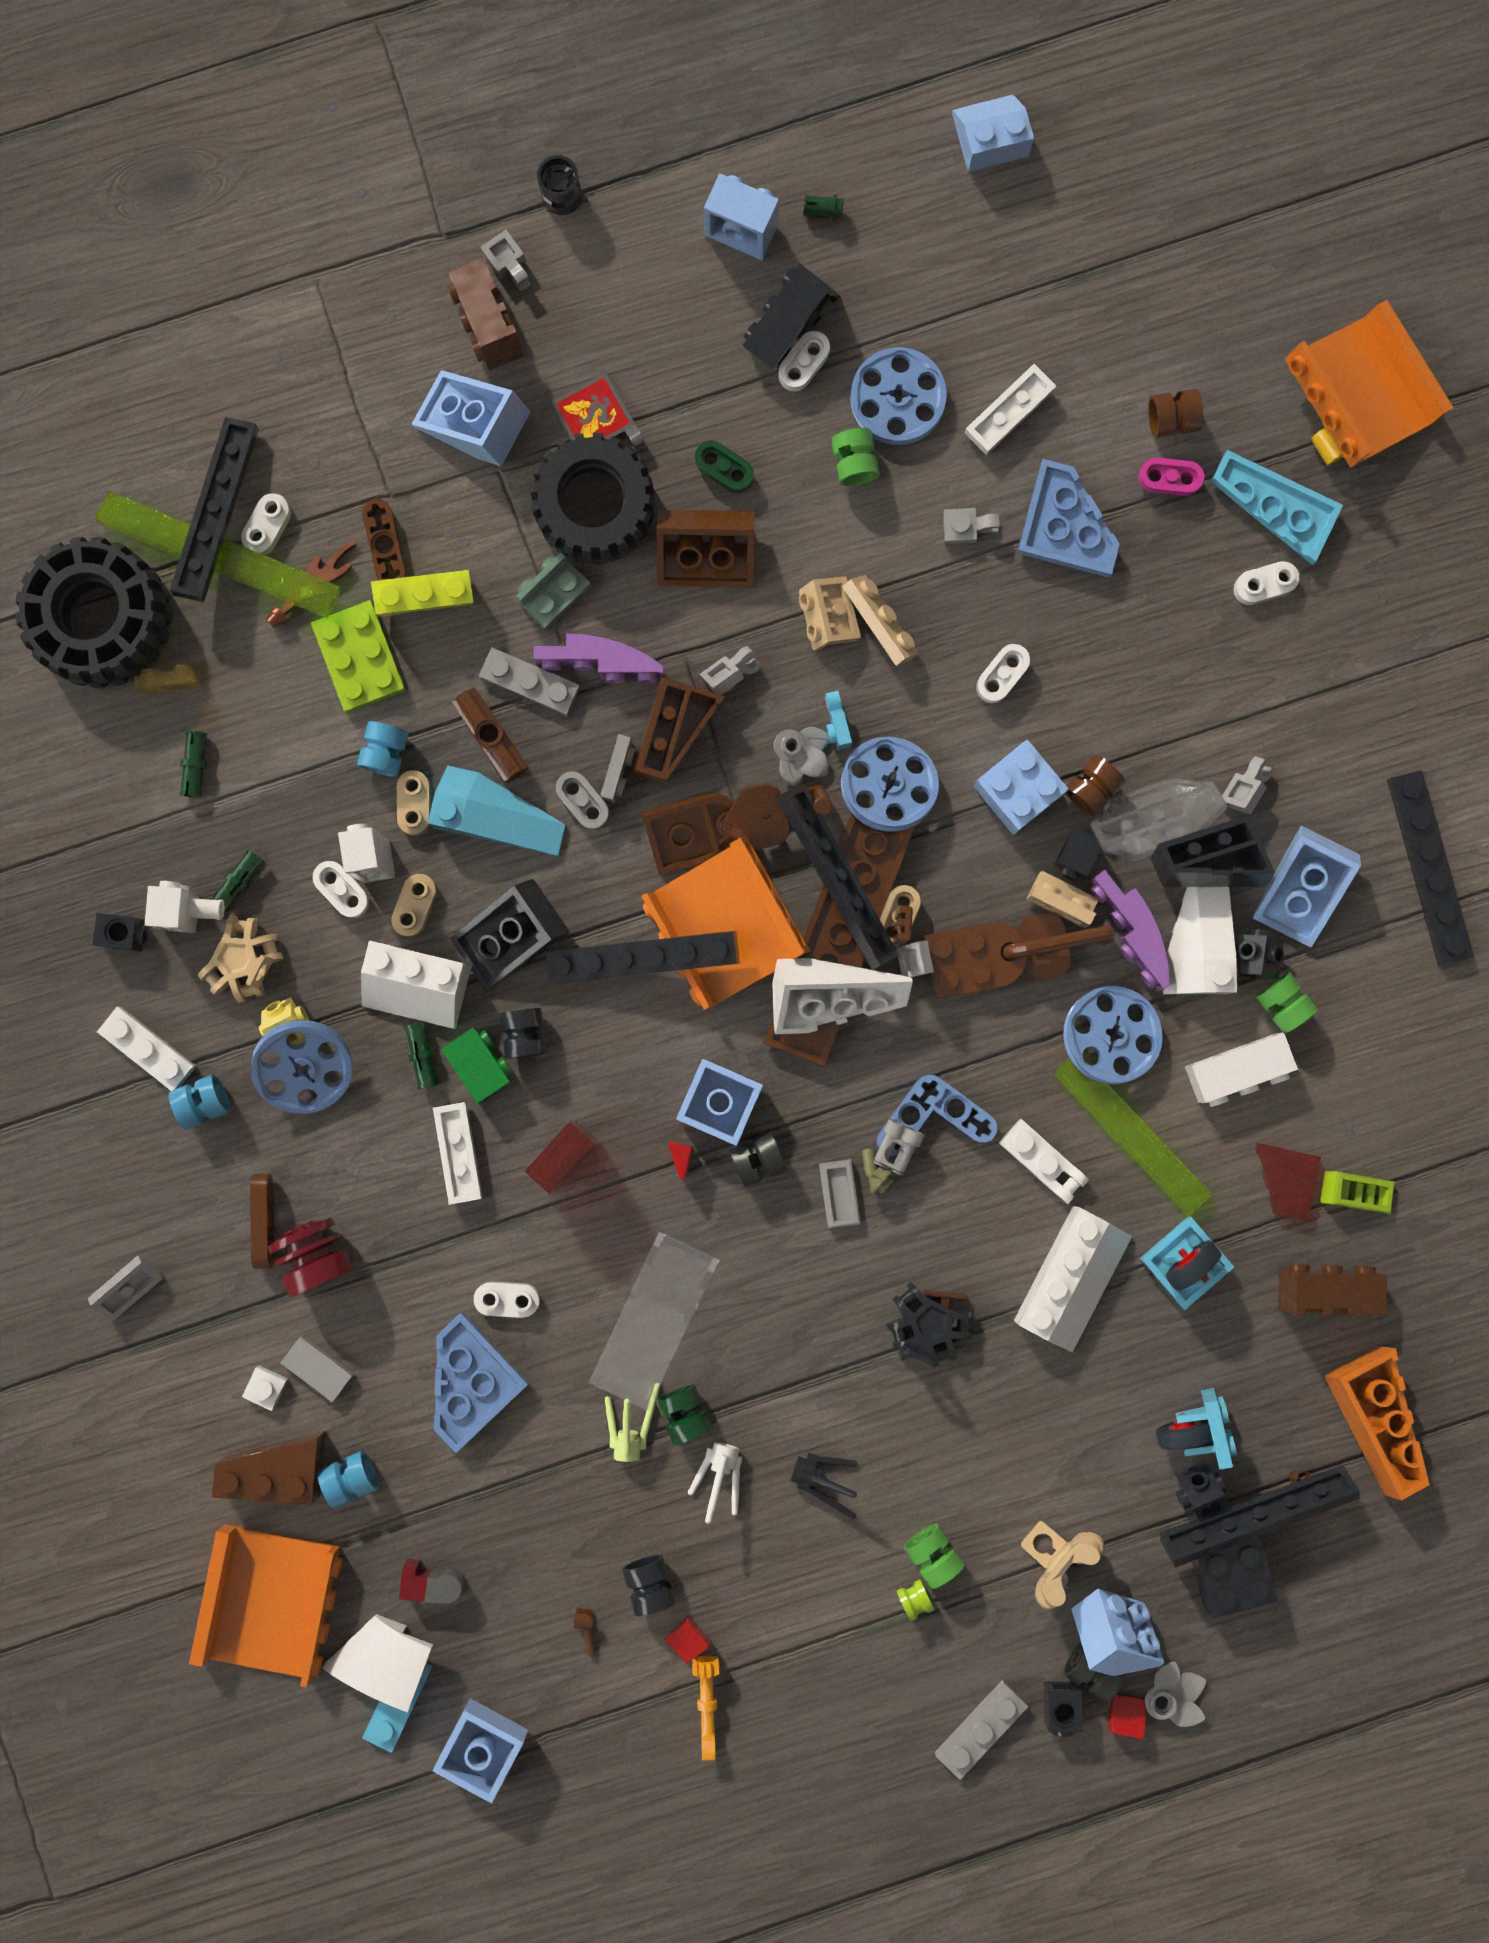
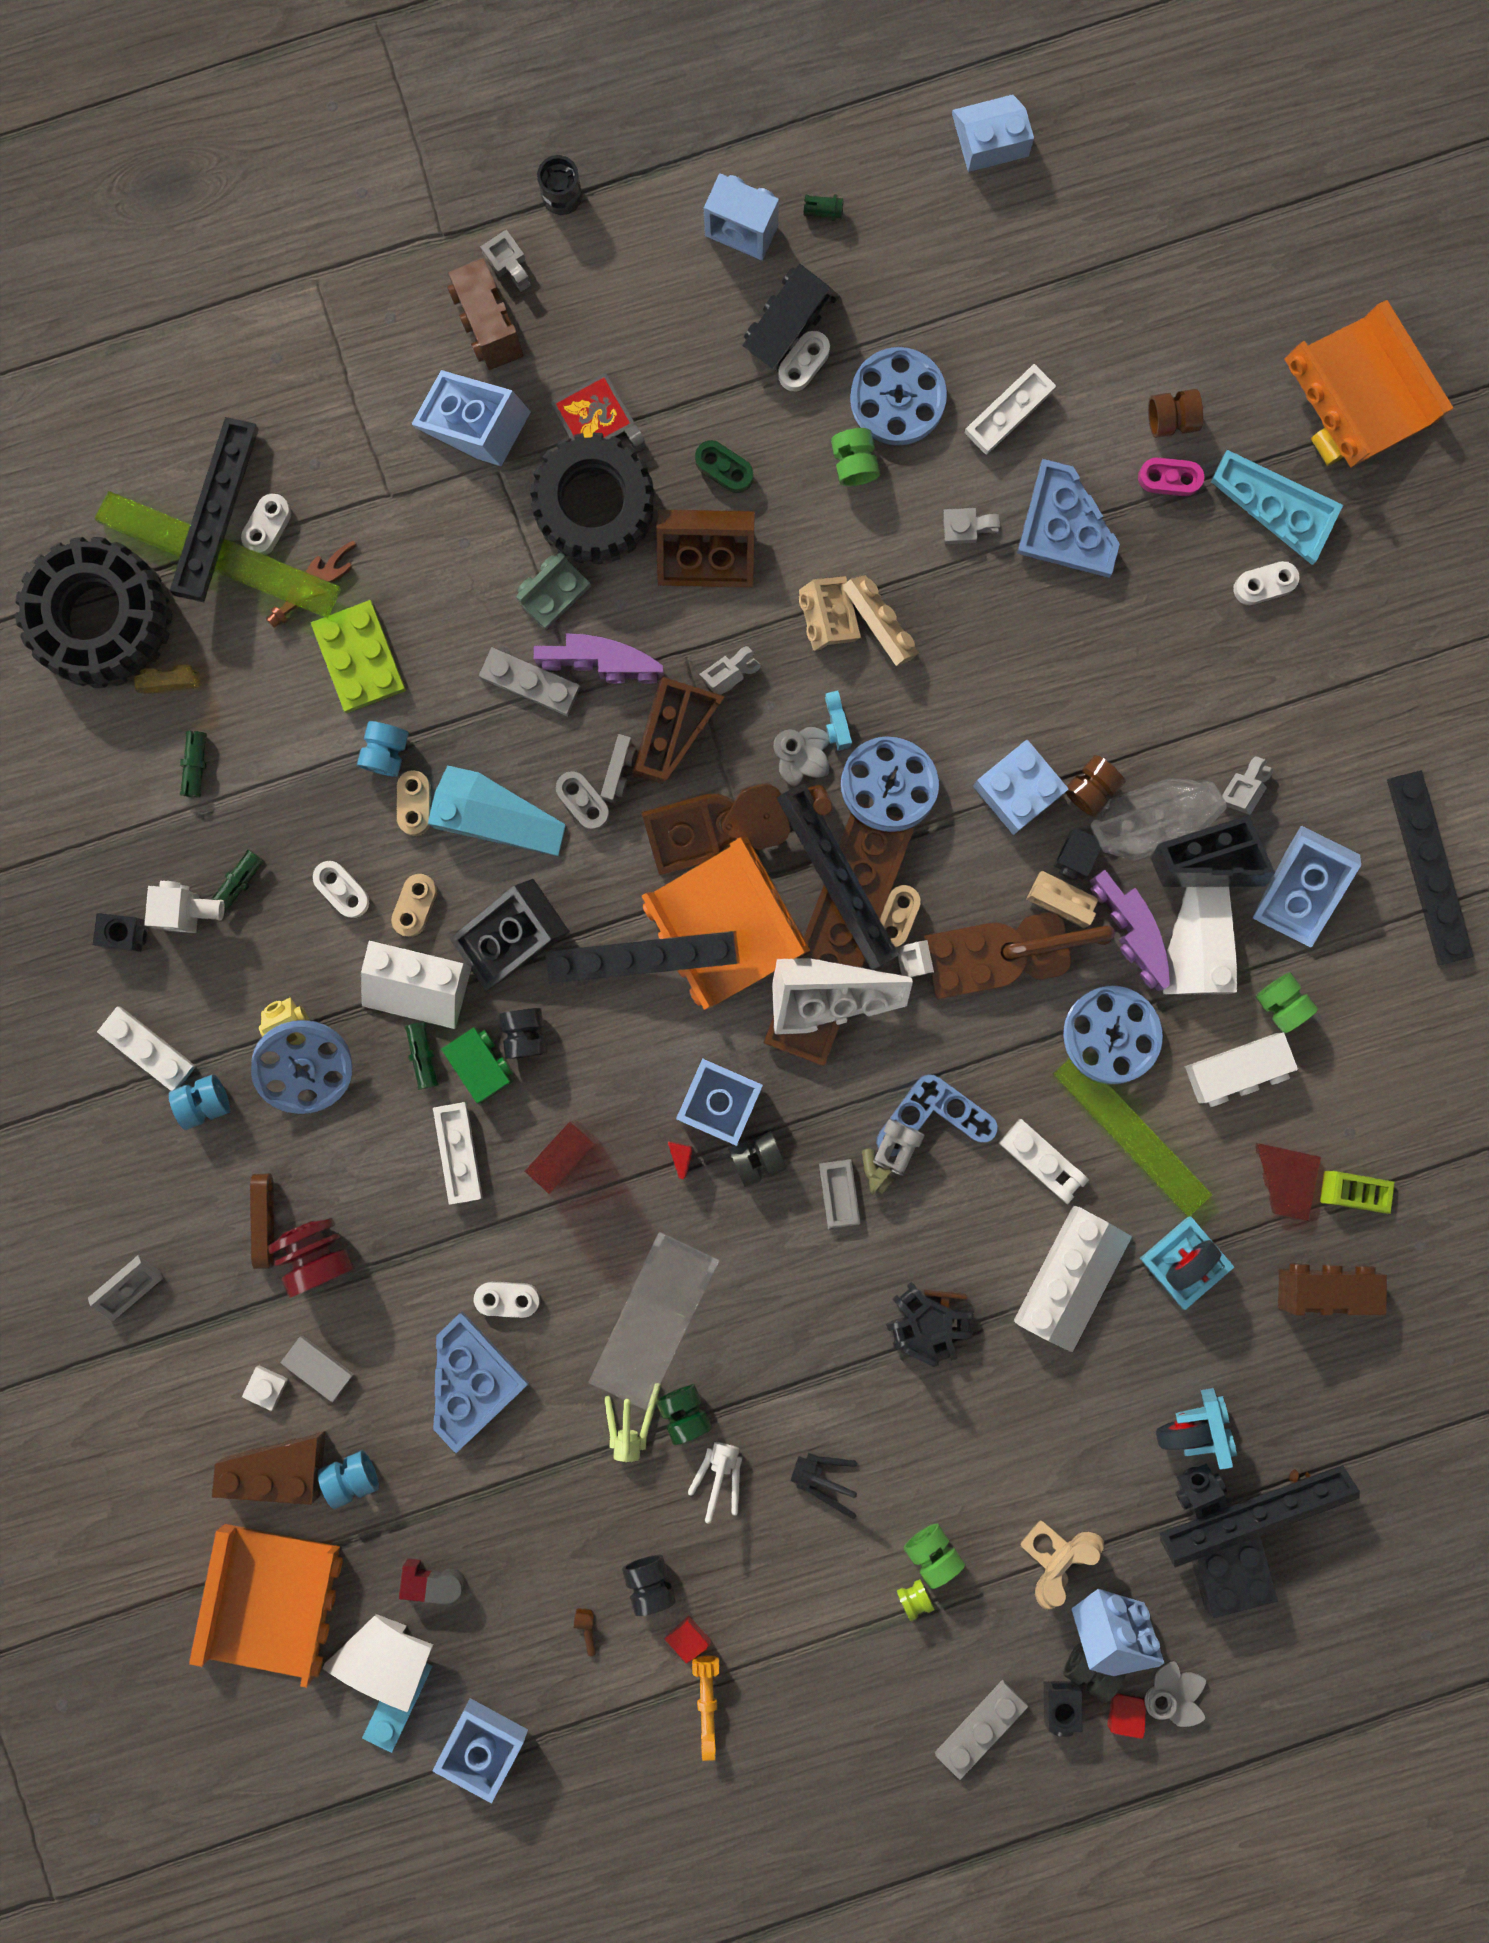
(238, 959): tan piece -> none
(366, 854): white brick -> none
(388, 522): reddish brown beam -> none
(422, 593): neon yellow brick -> none
(479, 719): reddish brown piece -> none
(903, 925): reddish brown tile -> none
(1001, 674): white plate -> none
(1259, 955): black brick -> none
(1378, 1416): orange wedge -> none

